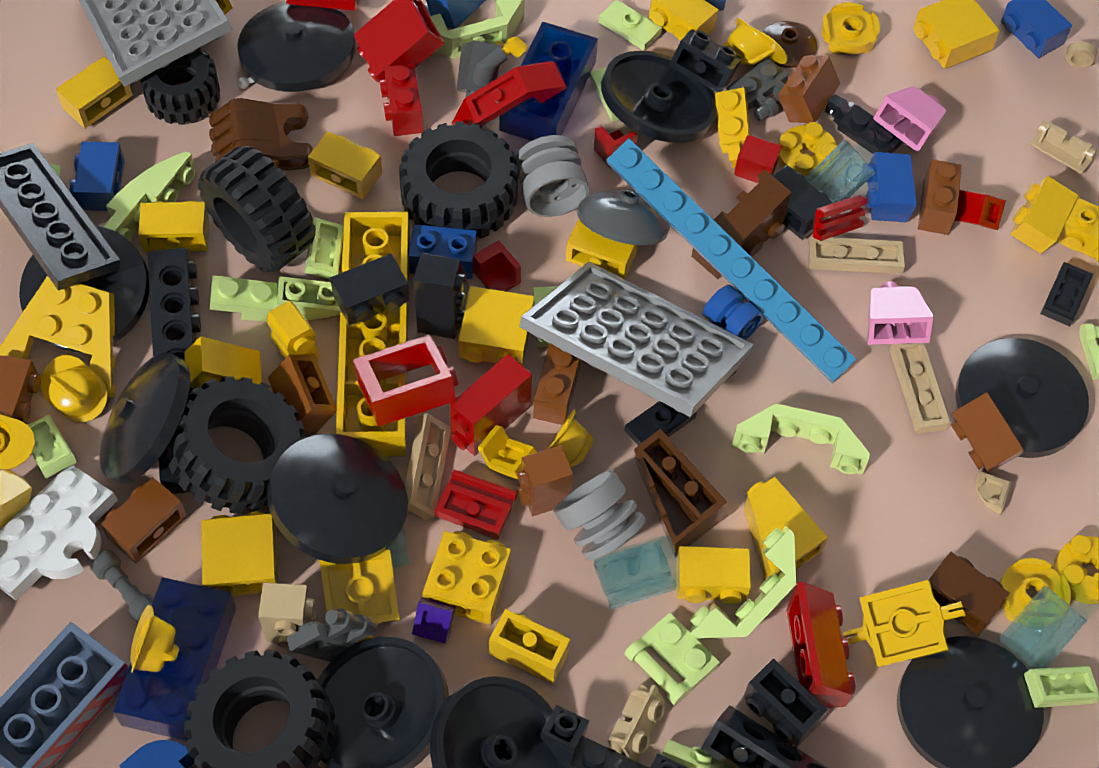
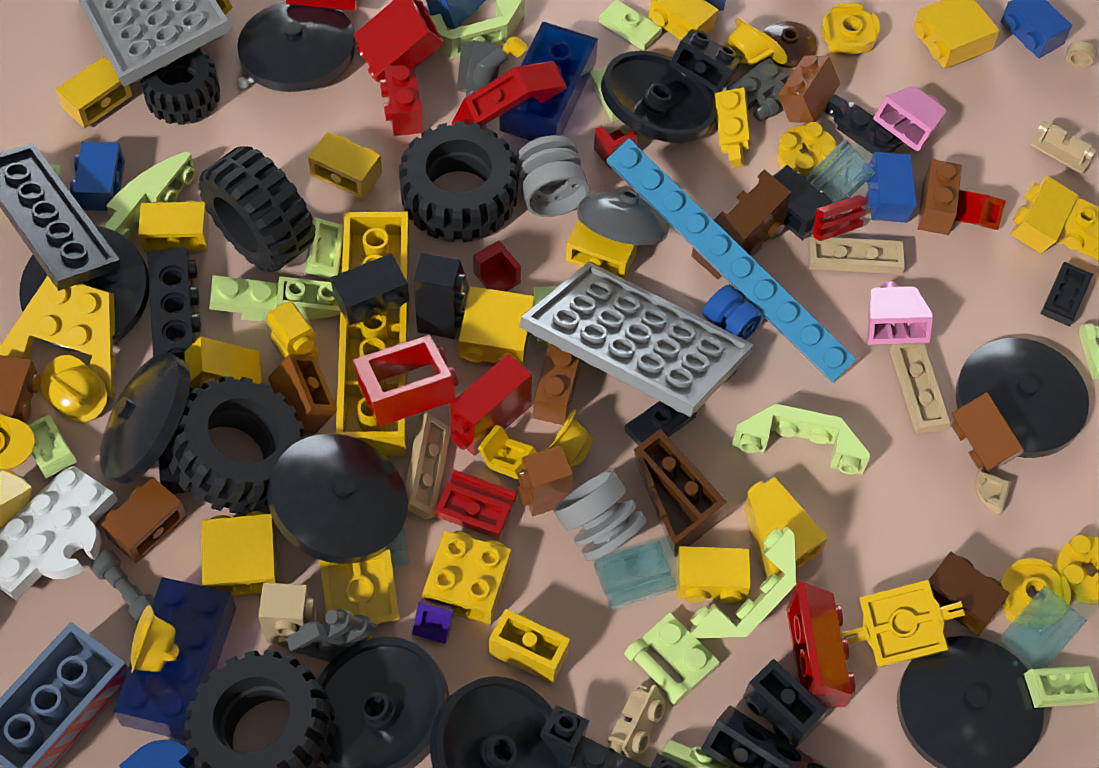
(263, 128): reddish brown piece -> none
(443, 242): blue brick -> none
(755, 156): red panel -> none

